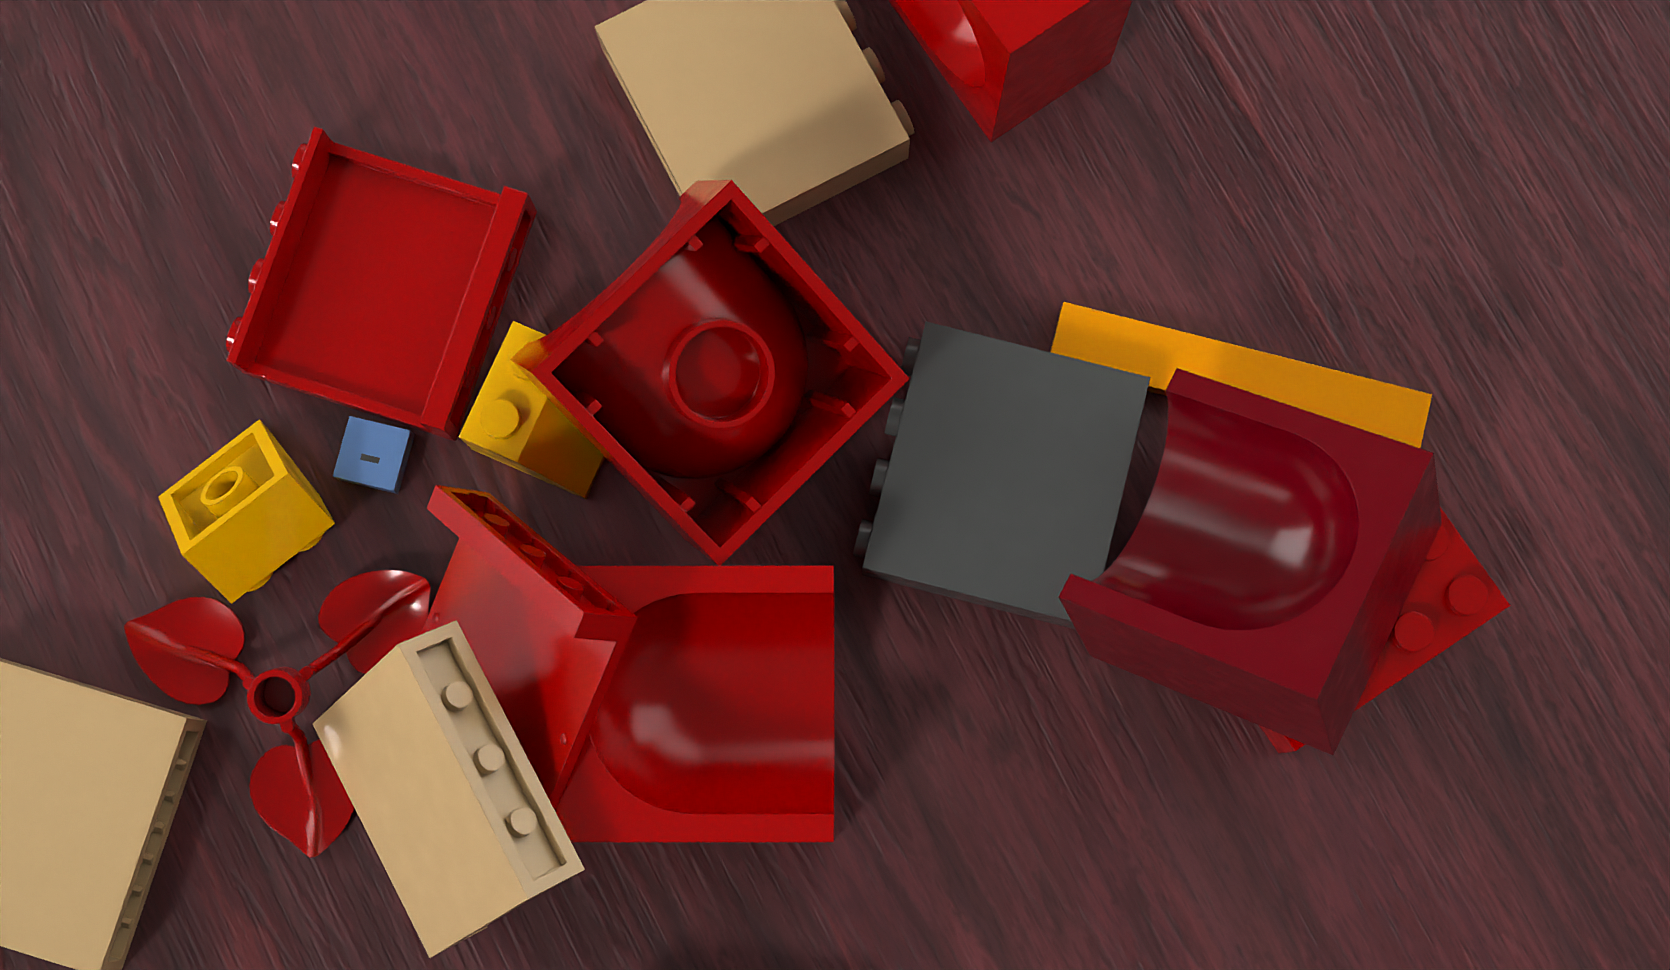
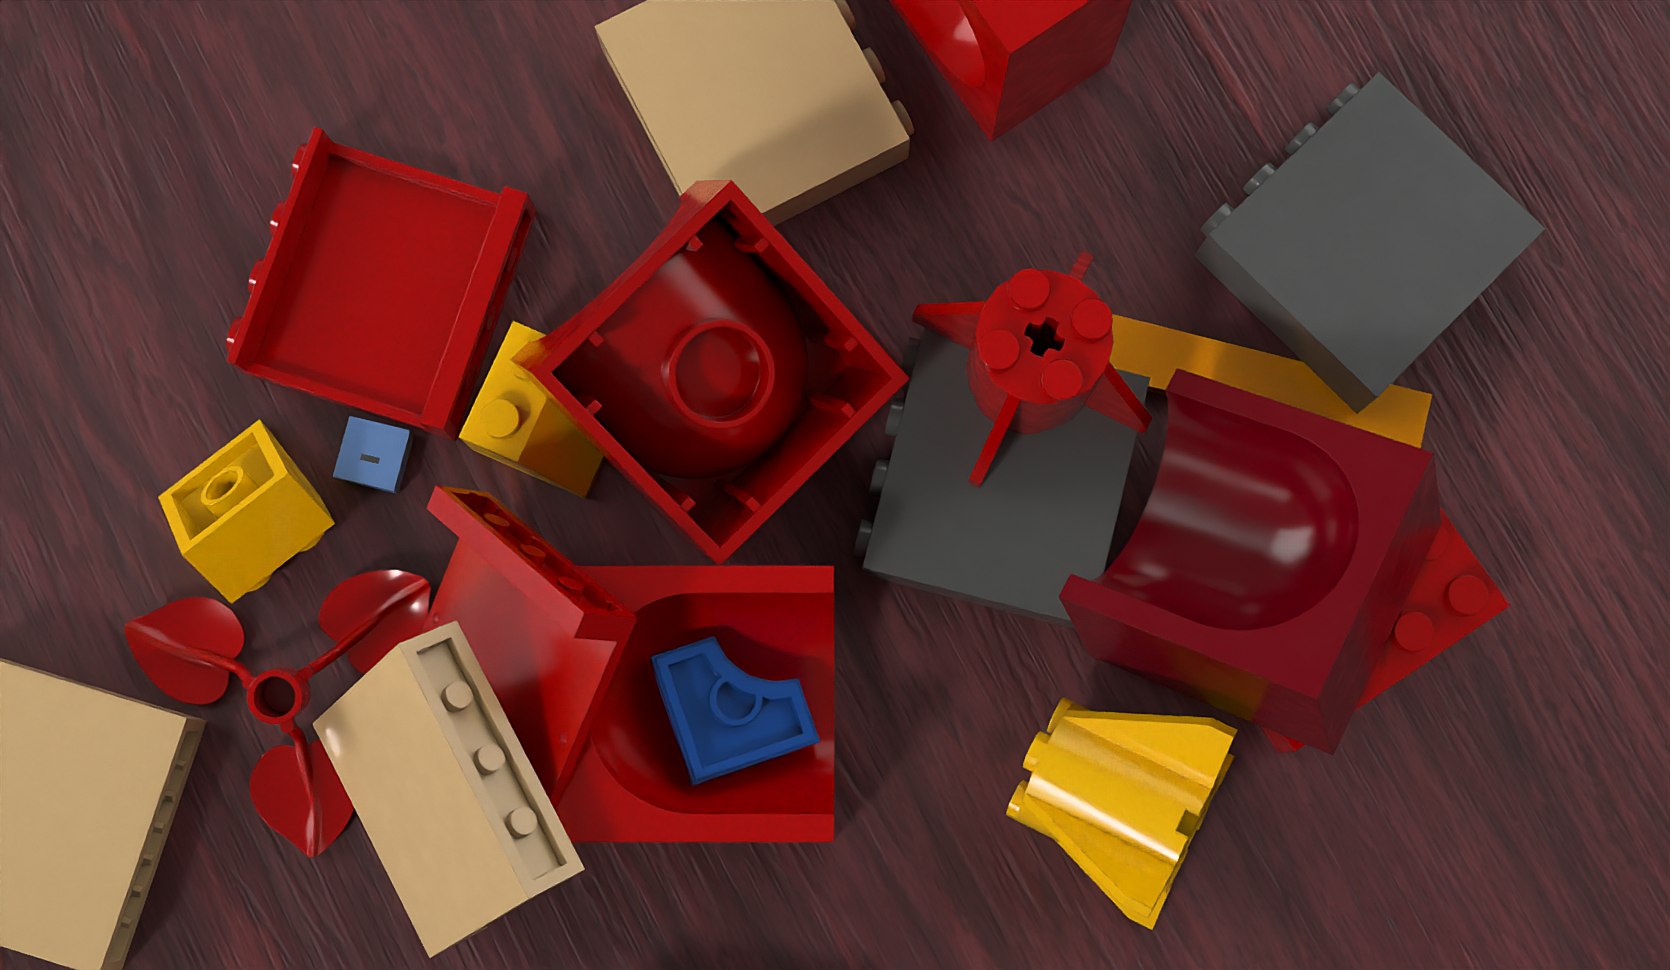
(726, 716): none -> blue tile
(1029, 392): none -> red brick
(1124, 796): none -> yellow brick
(1365, 240): none -> dark grey brick

